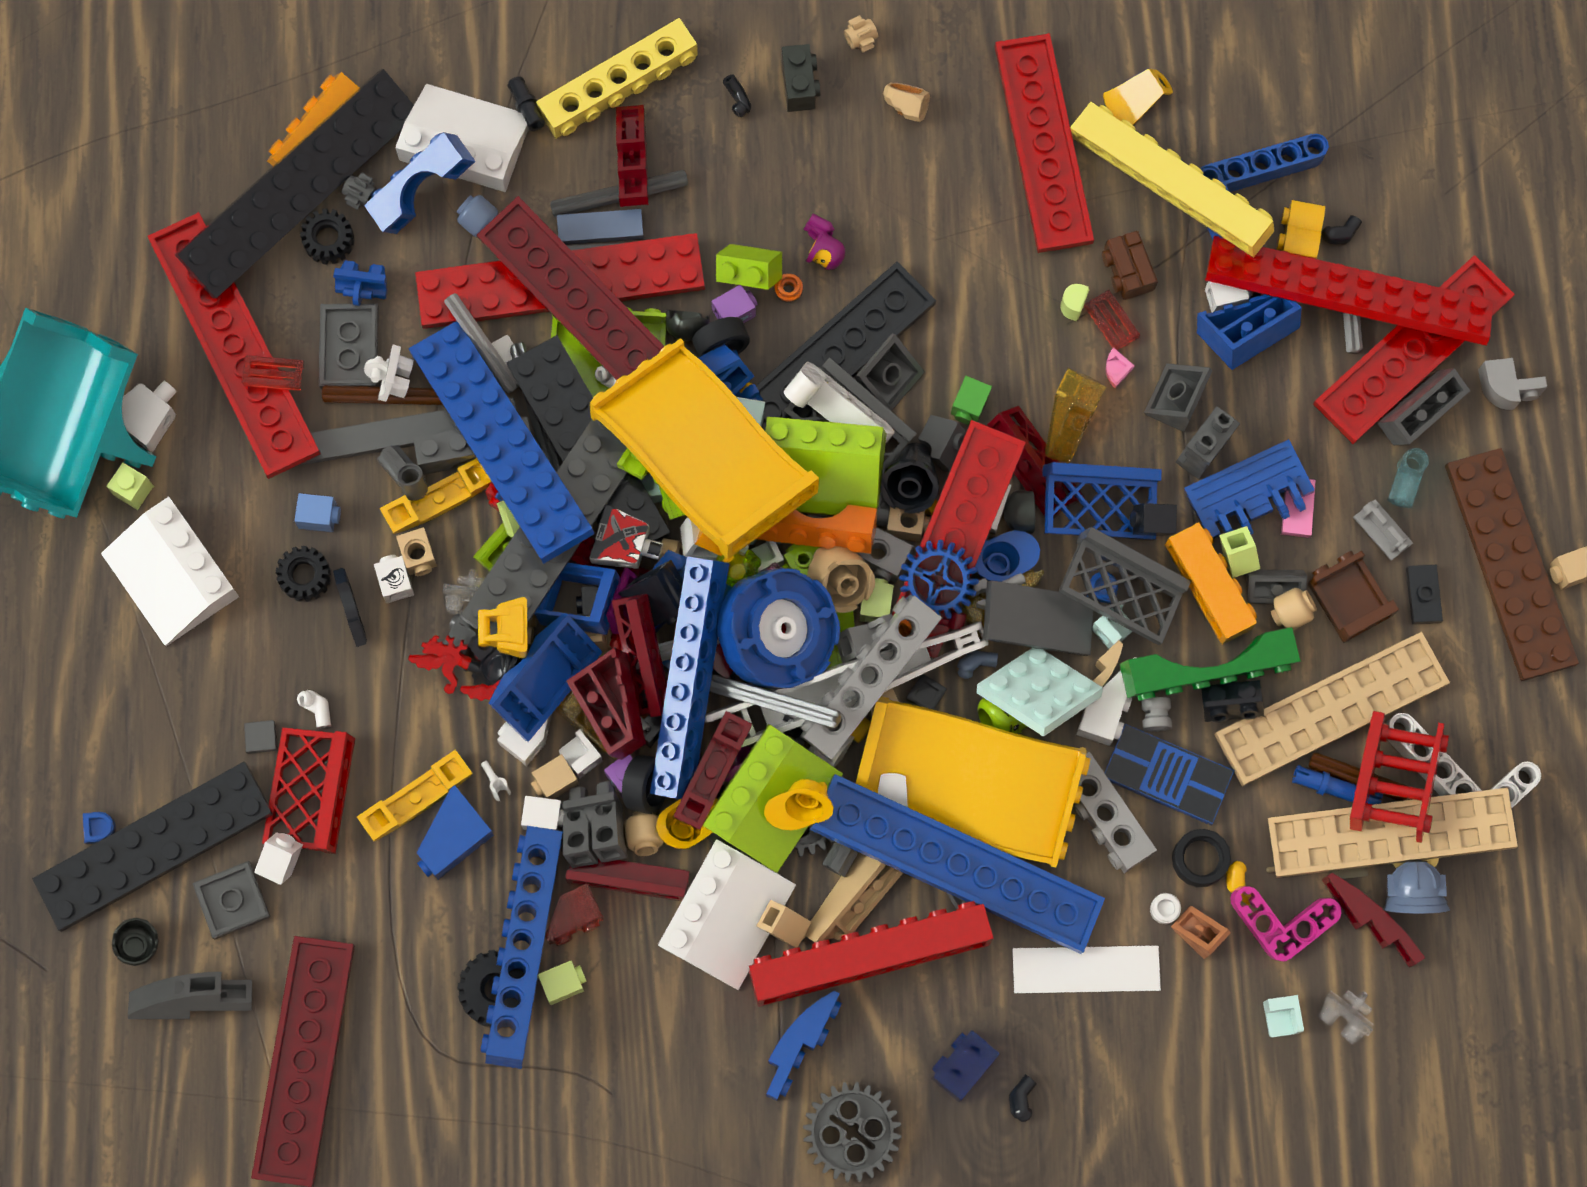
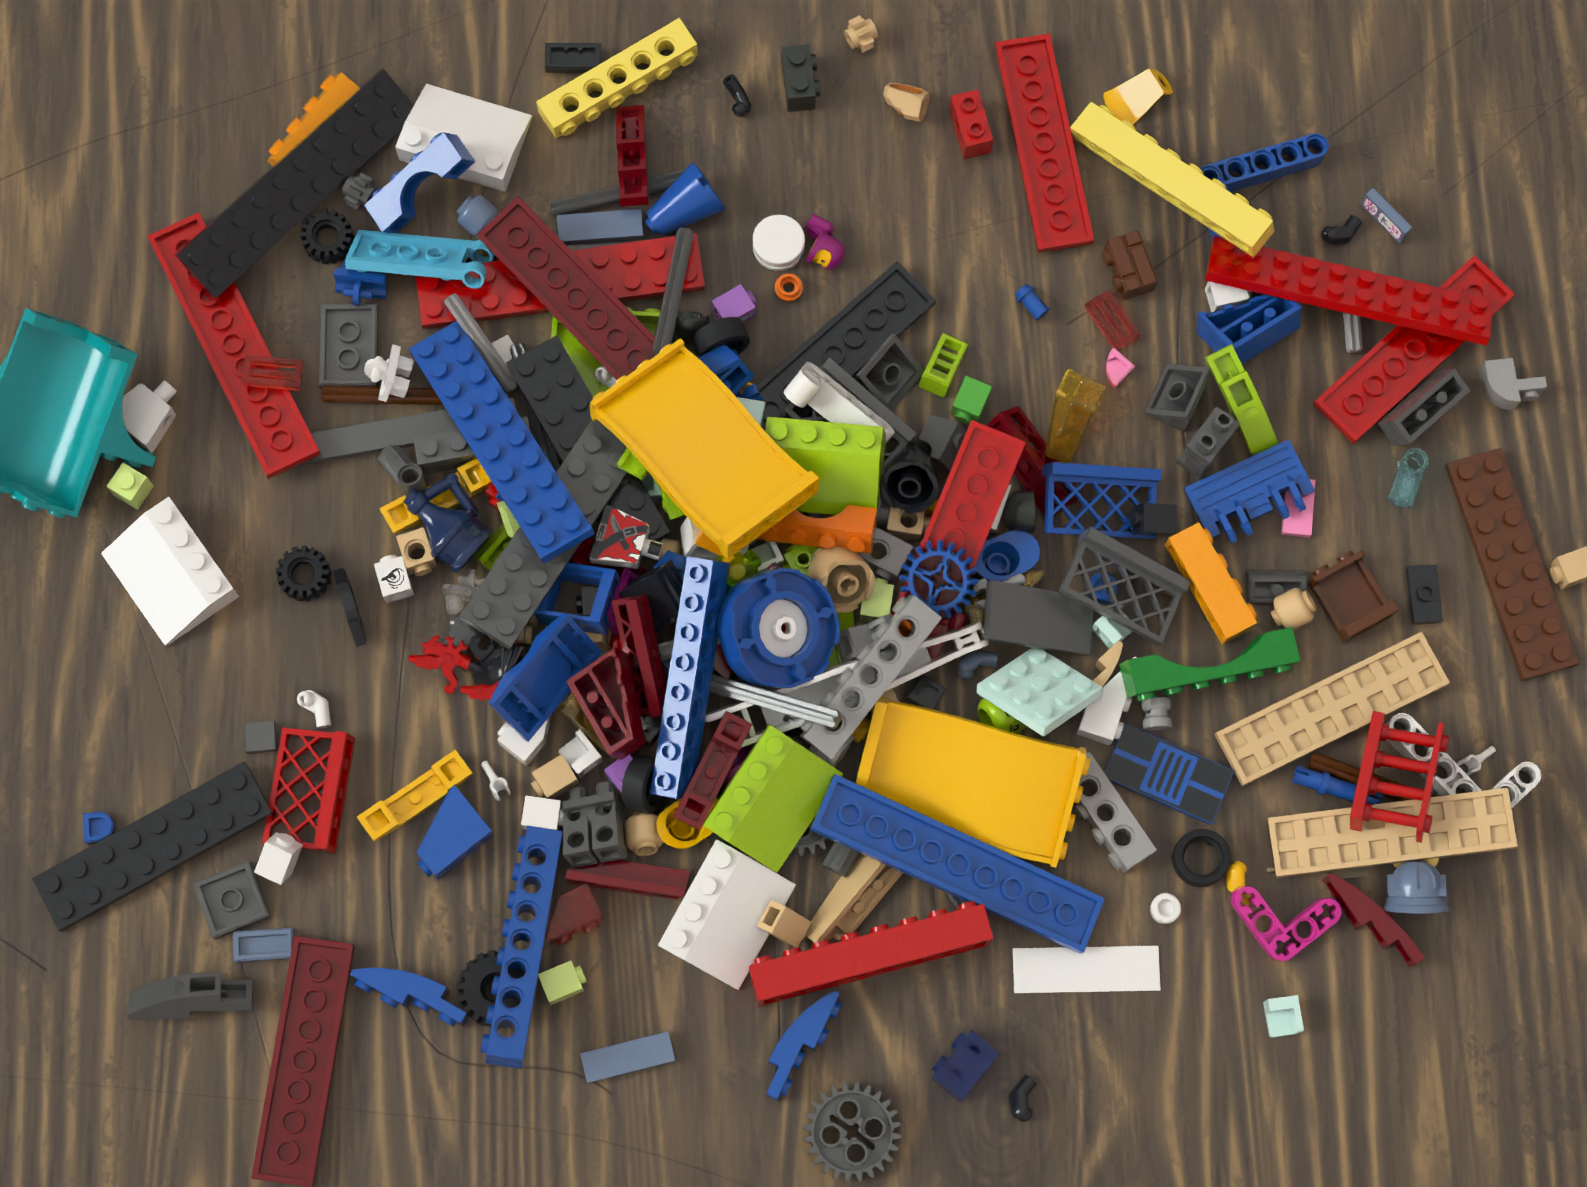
(135, 941): pearl dark grey hair -> none
(262, 945): none -> sand blue tile
(317, 512): medium blue brick -> none
(400, 986): none -> blue slope
(418, 256): none -> medium azure hinge
(452, 533): none -> dark blue piece
(511, 627): yellow piece -> none
(526, 103): black pin -> none
(572, 57): none -> black plate
(627, 1057): none -> sand blue tile
(673, 289): none -> dark grey axle
(684, 203): none -> blue cone
(749, 266): lime brick -> none
(778, 242): none -> white head
(799, 806): yellow piece -> none
(893, 787): white sticker -> none
(935, 380): none -> lime slope
(971, 124): none -> red brick
(1031, 301): none -> blue pin
(1073, 301): yellowish green brick -> none
(1200, 931): nougat slope -> none
(1232, 701): black bracket -> none
(1239, 552): yellowish green brick -> none
(1242, 400): none -> lime slope
(1302, 229): yellow brick -> none
(1358, 1024): clear hips -> none
(1383, 529): light grey hinge -> none
(1386, 215): none -> sand blue tile
(1474, 762): none -> white hand

